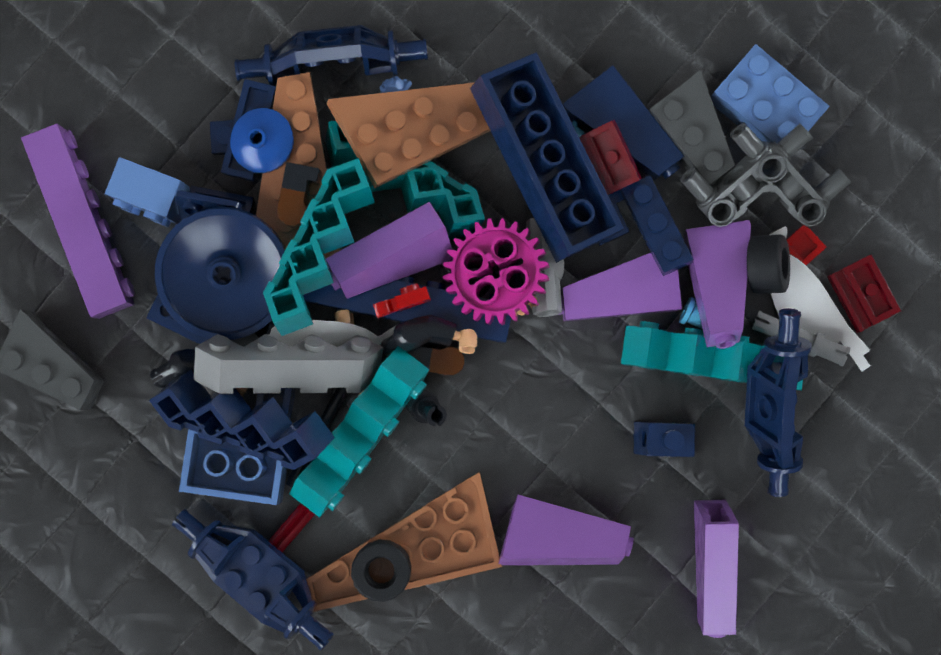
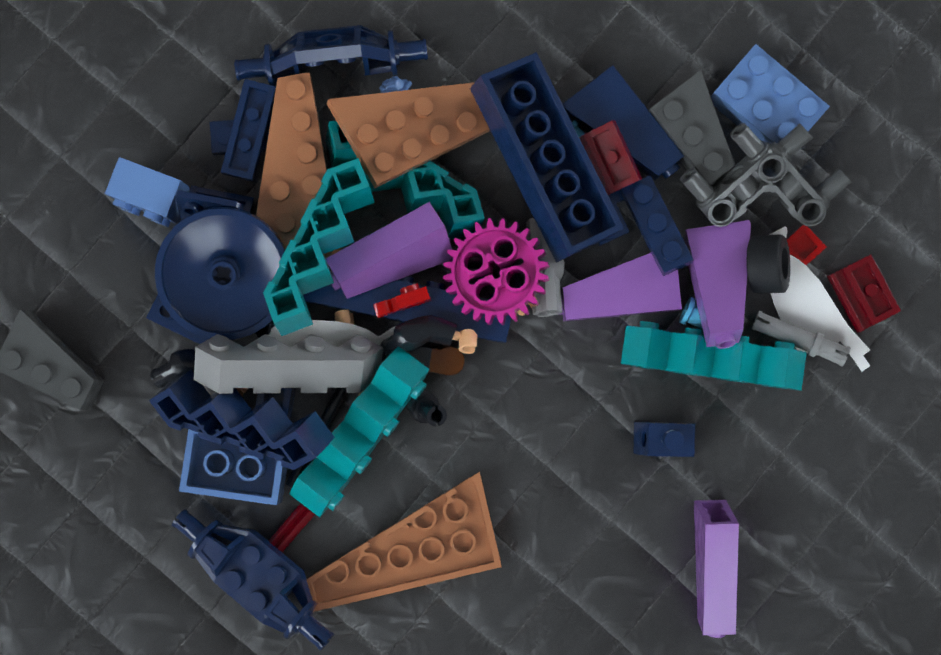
(78, 221): medium lavender brick -> none
(275, 143): blue dish -> none
(295, 192): leg -> none
(381, 591): black tyre -> none
(561, 536): medium lavender slope -> none
(773, 399): dark blue plate -> none

